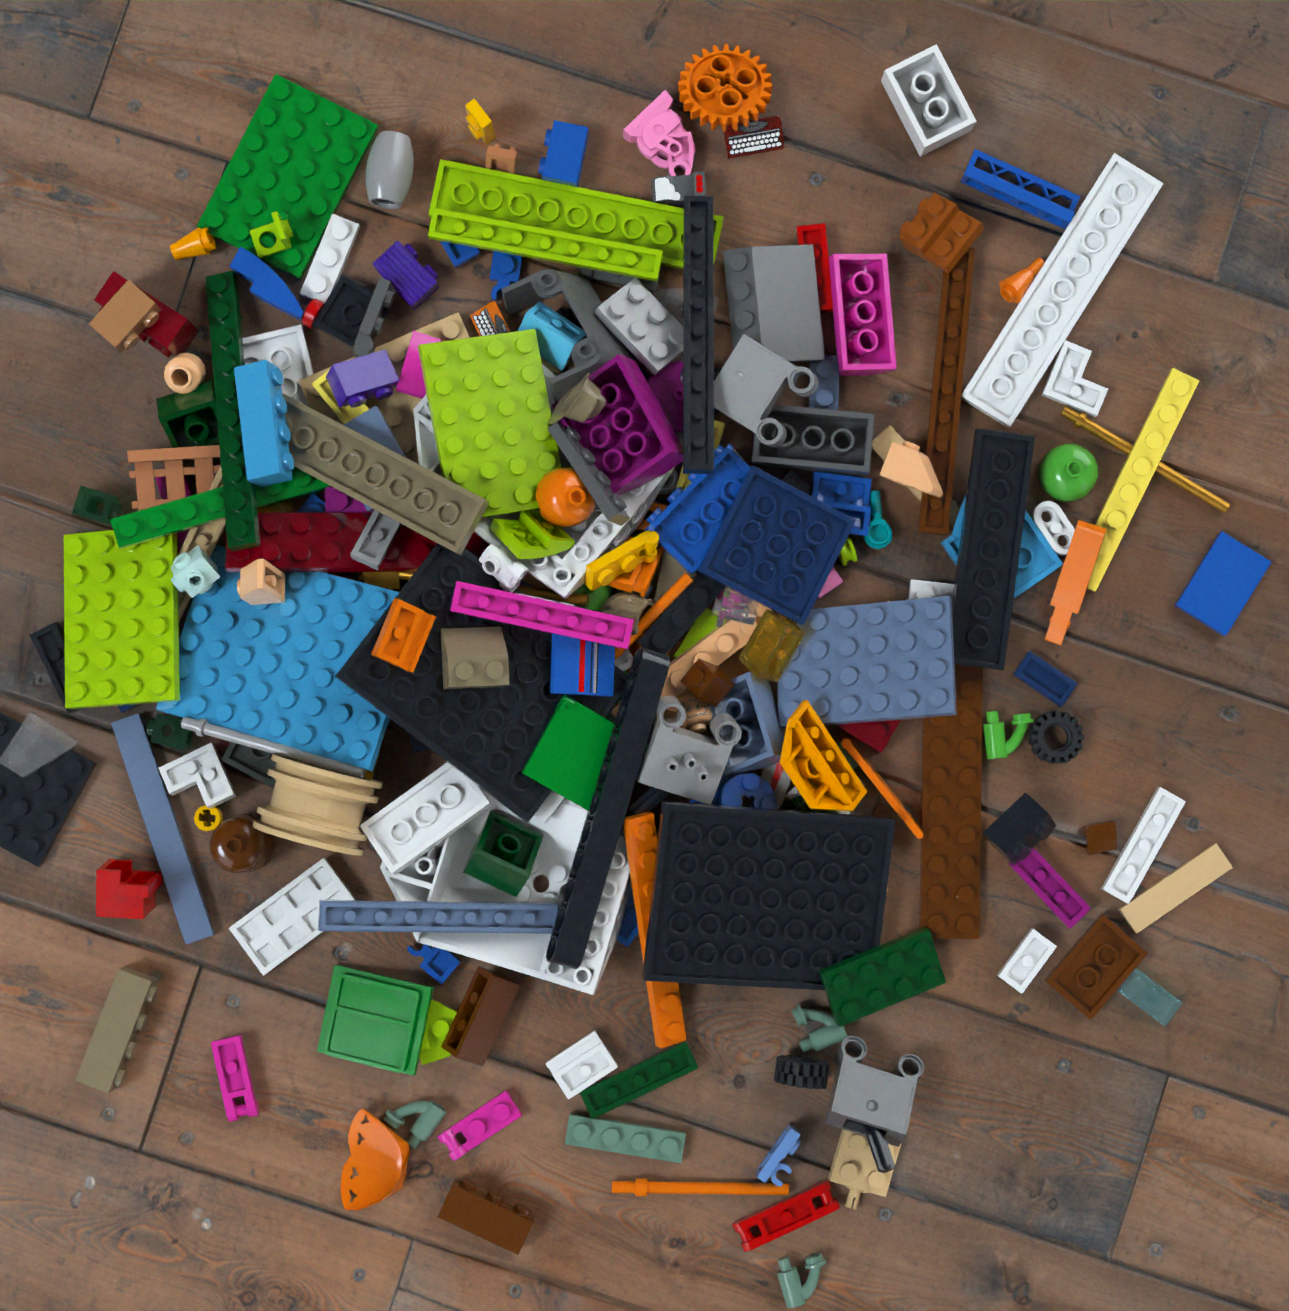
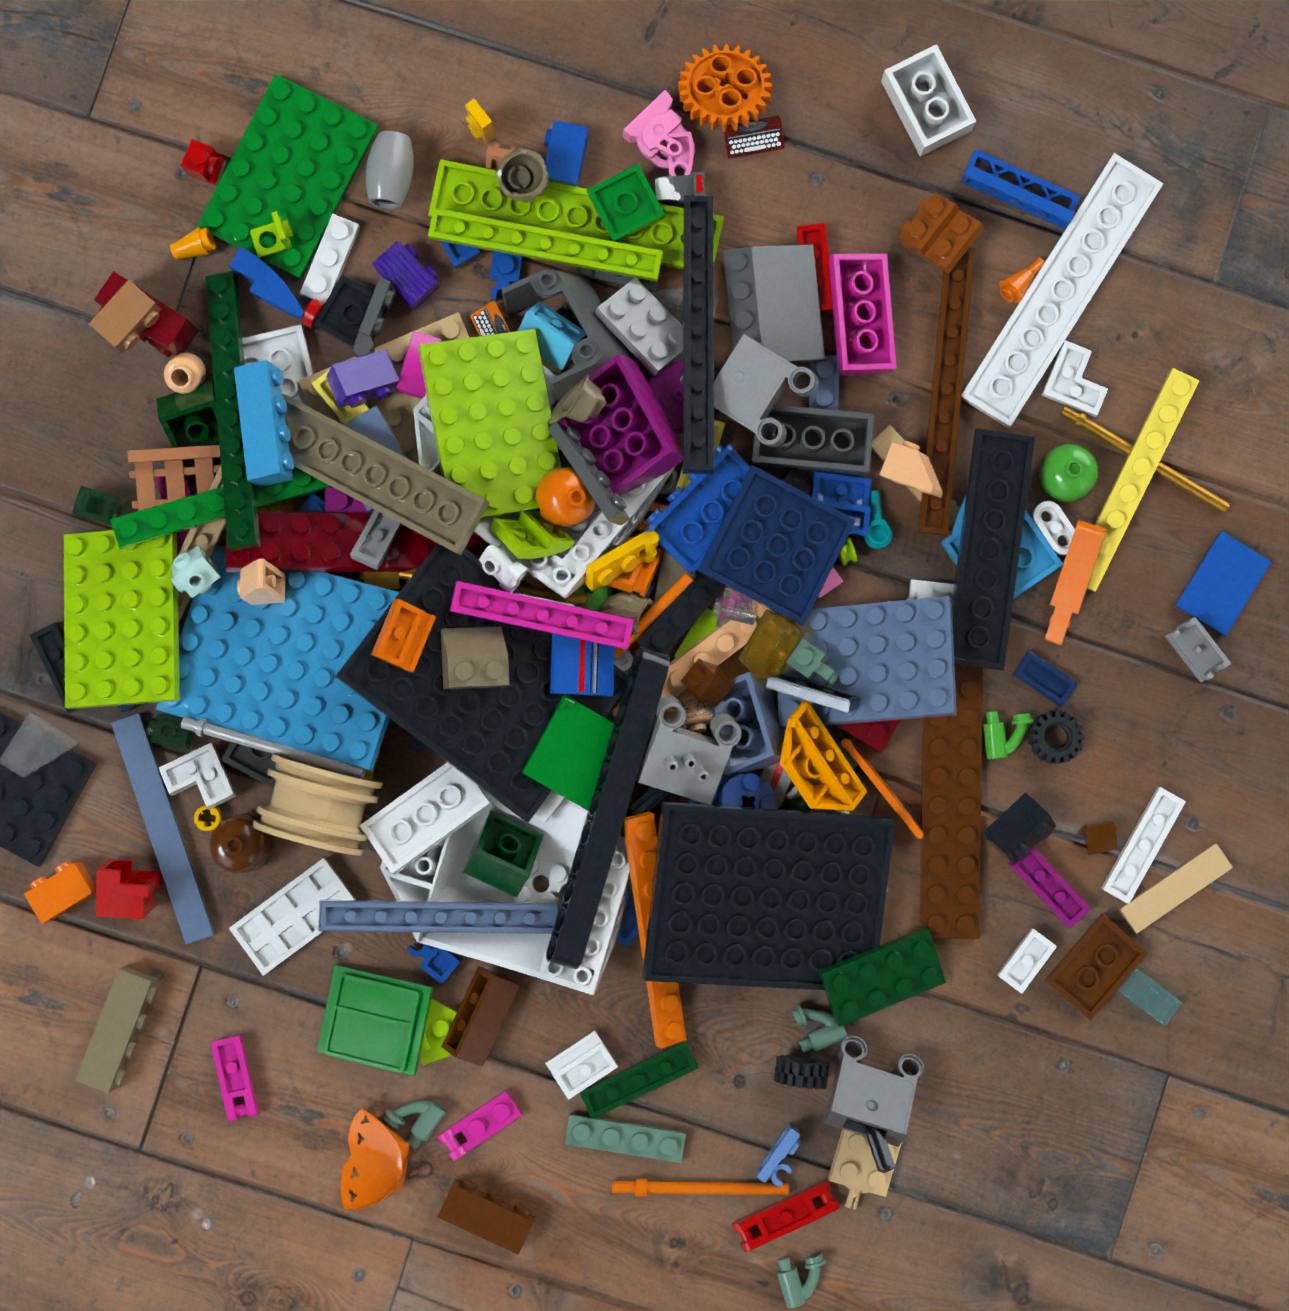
(61, 891): none -> orange brick
(202, 162): none -> red brick
(522, 175): none -> dark tan hair
(625, 203): none -> green plate
(810, 662): none -> sand green plate
(813, 692): none -> tile
(1197, 649): none -> light grey hinge

